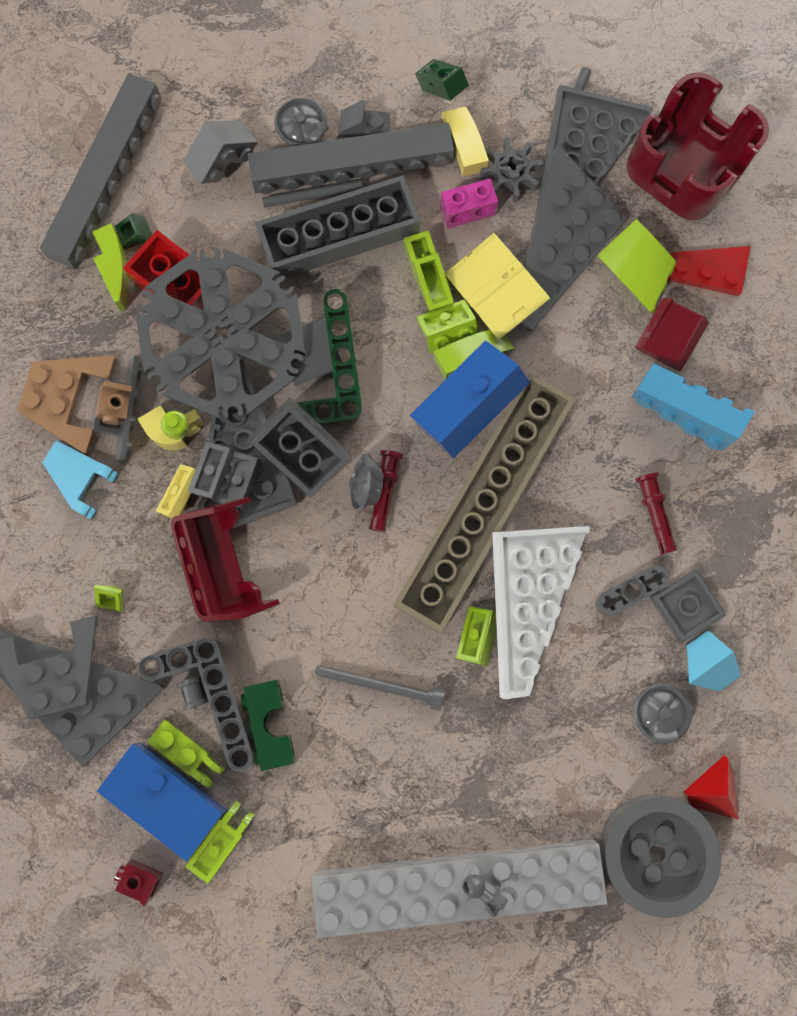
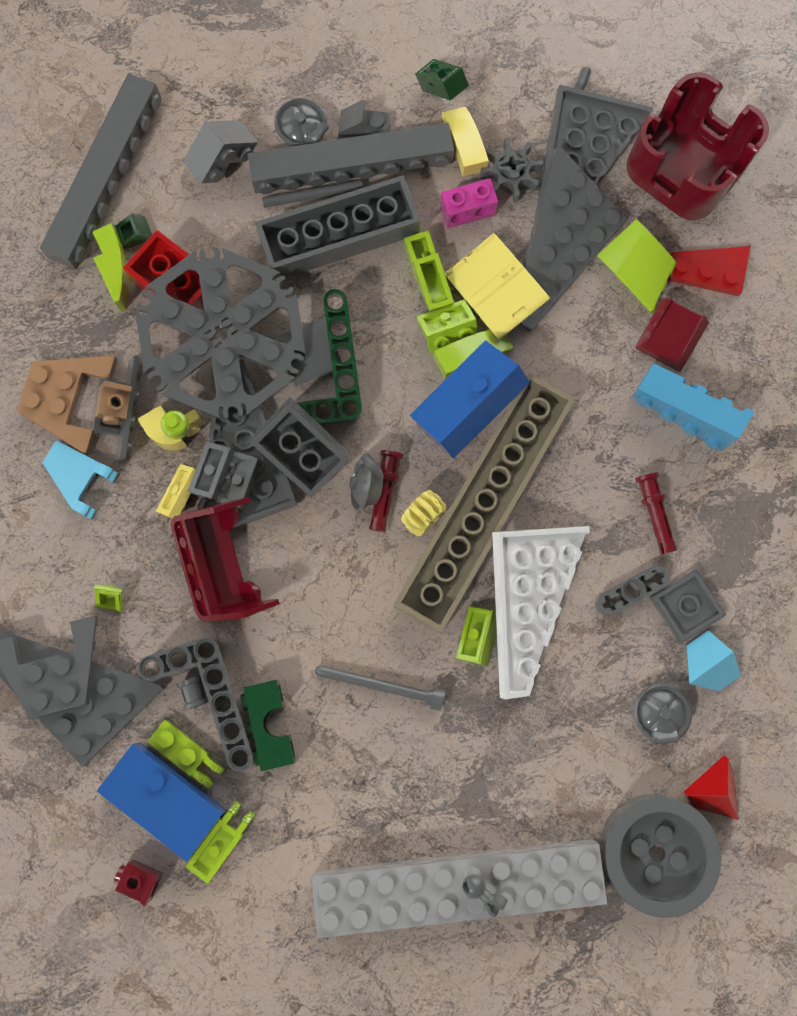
(423, 513): none -> light yellow gear

